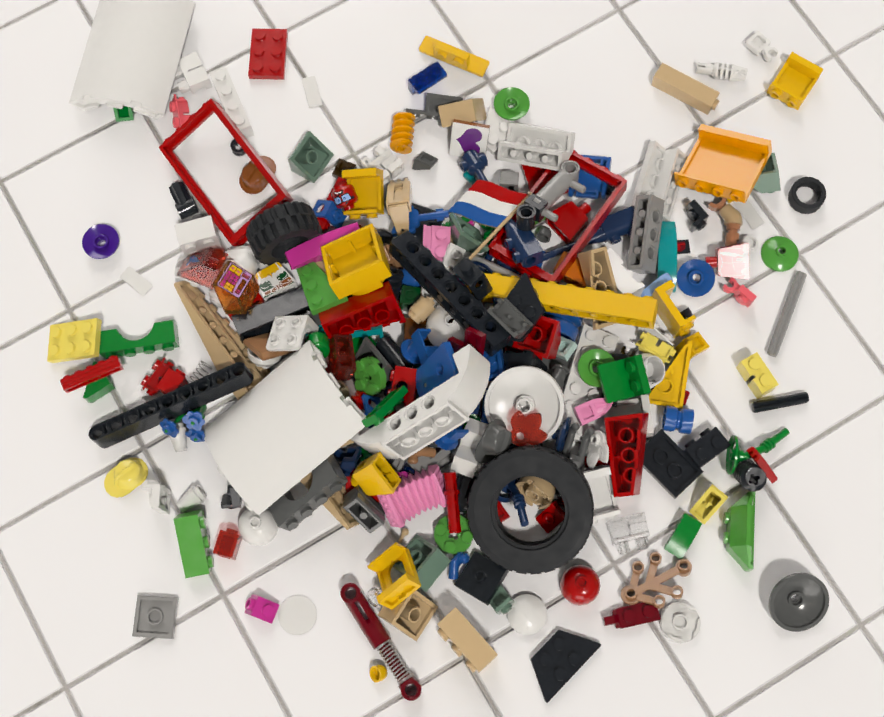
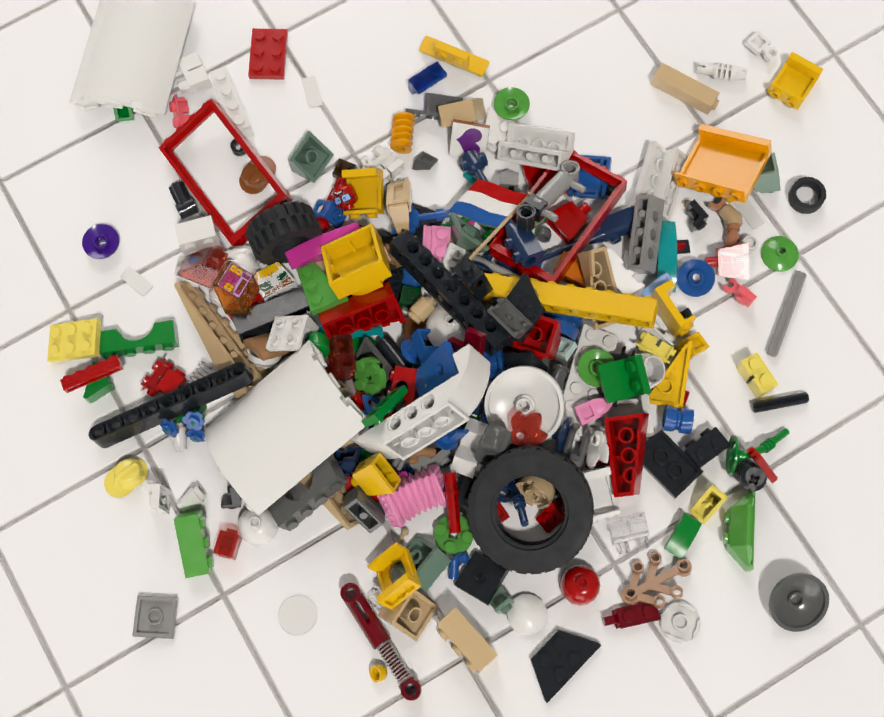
(261, 608): dark pink bracket -> none

